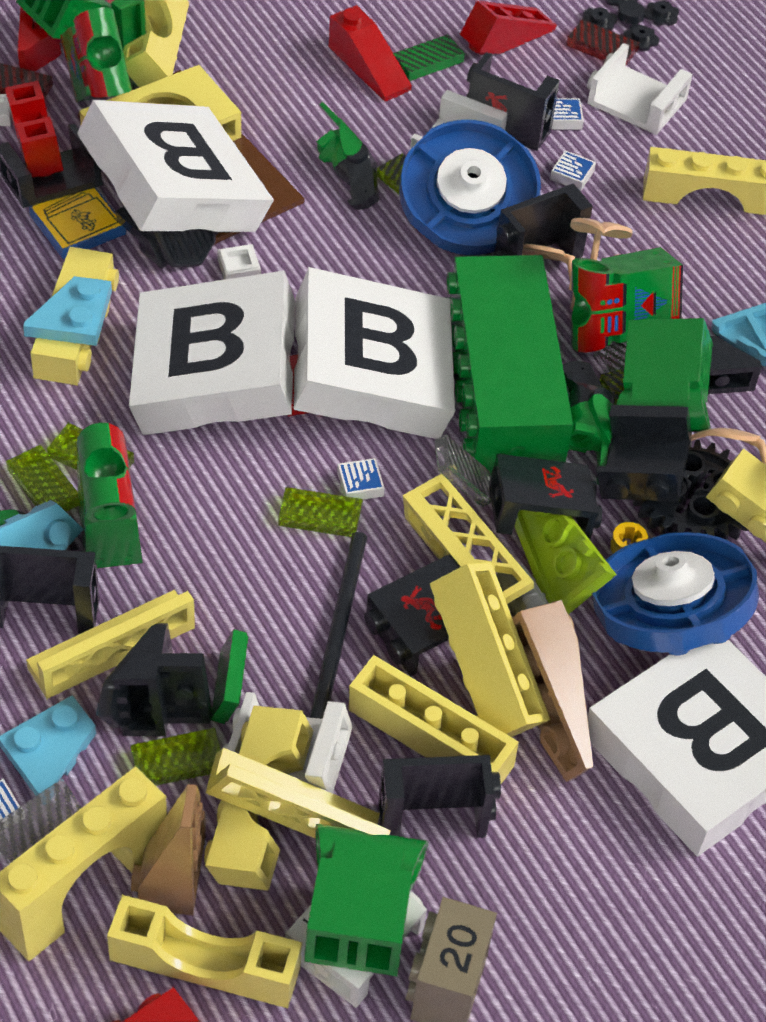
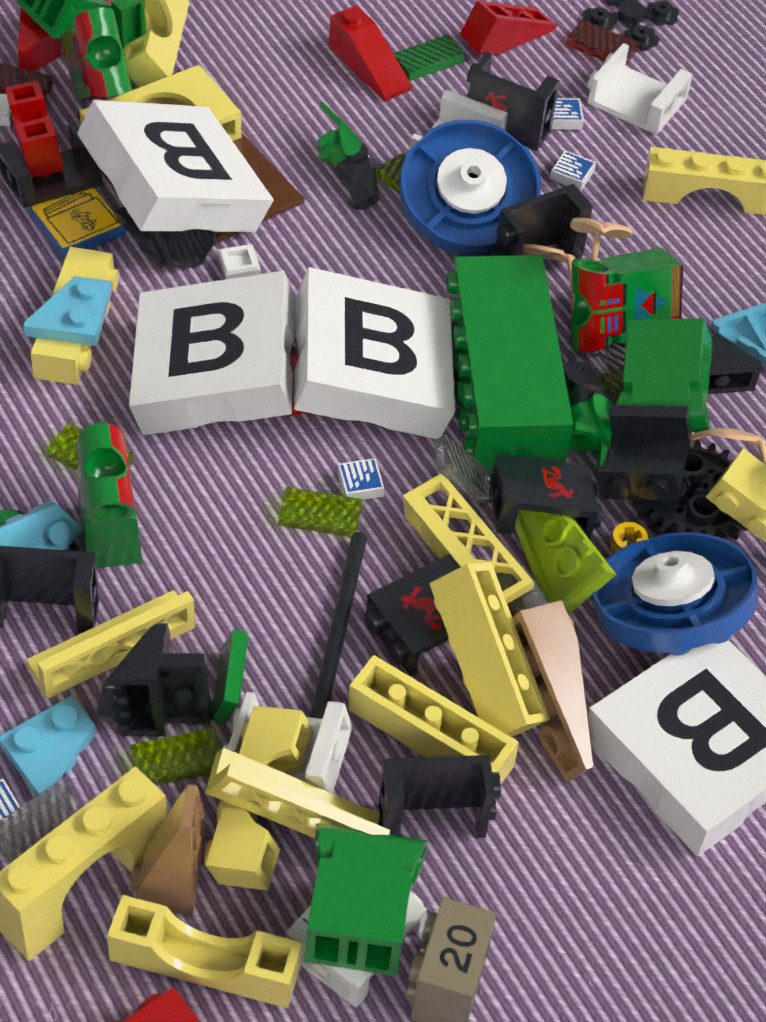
(42, 479): clear neon green tile -> none

